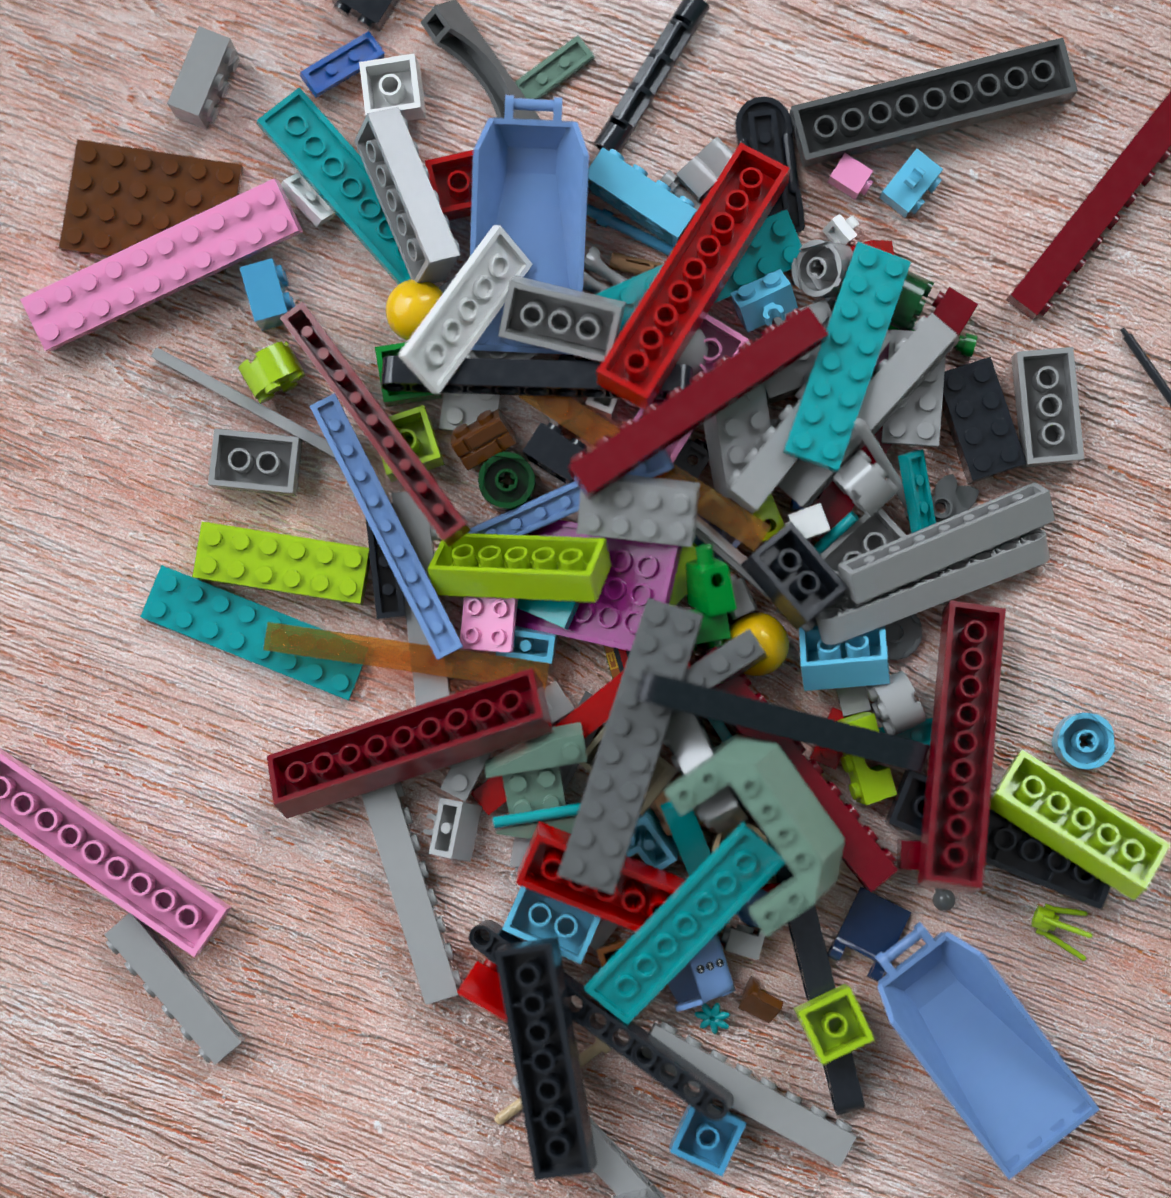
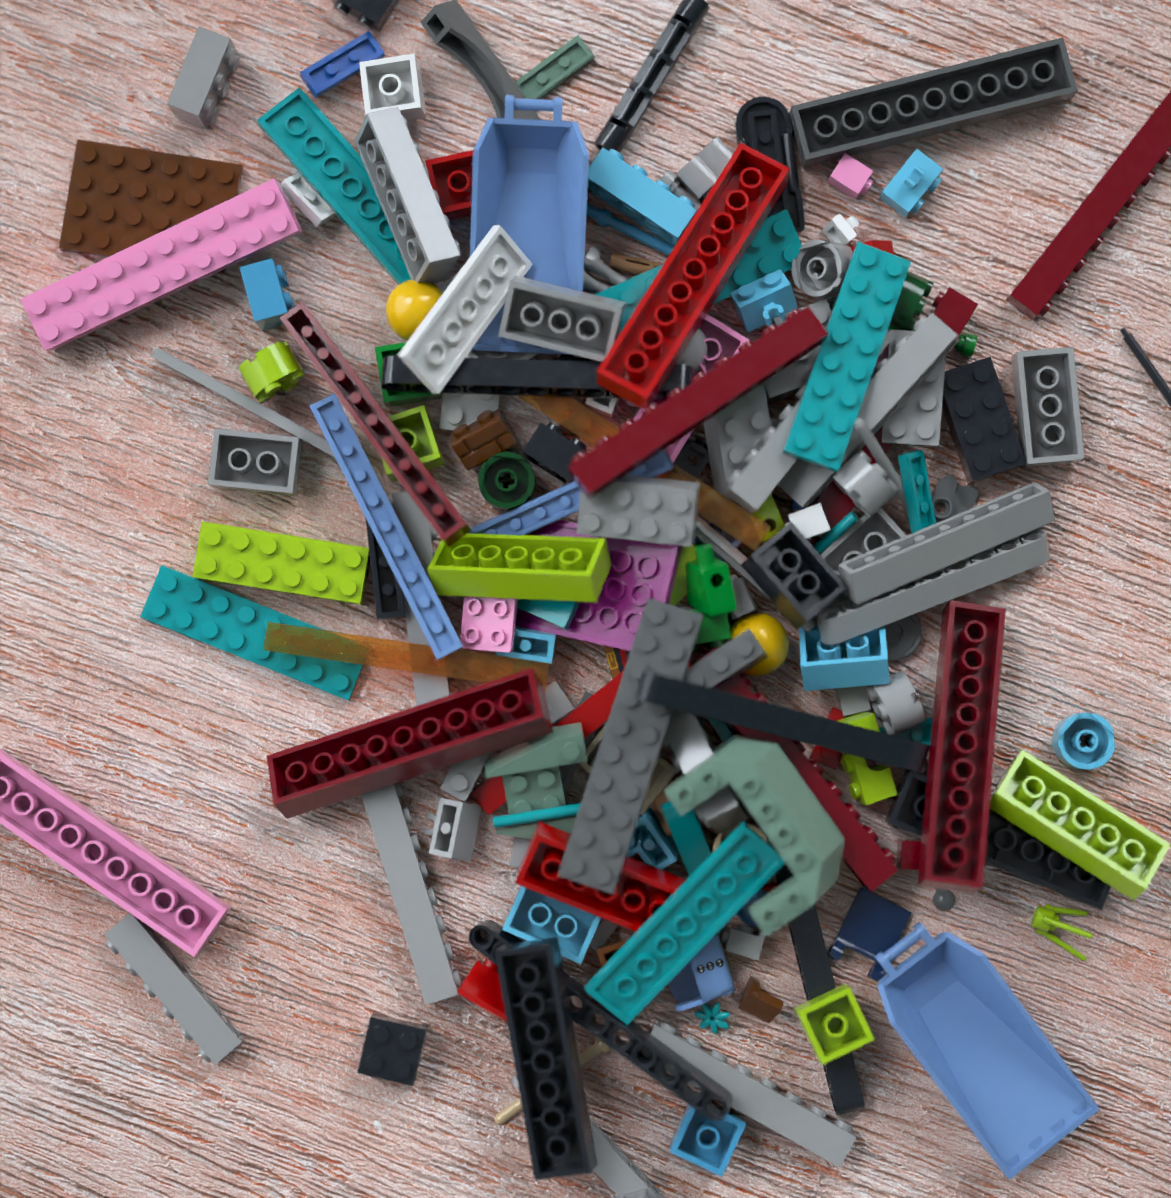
(392, 1049): none -> black brick

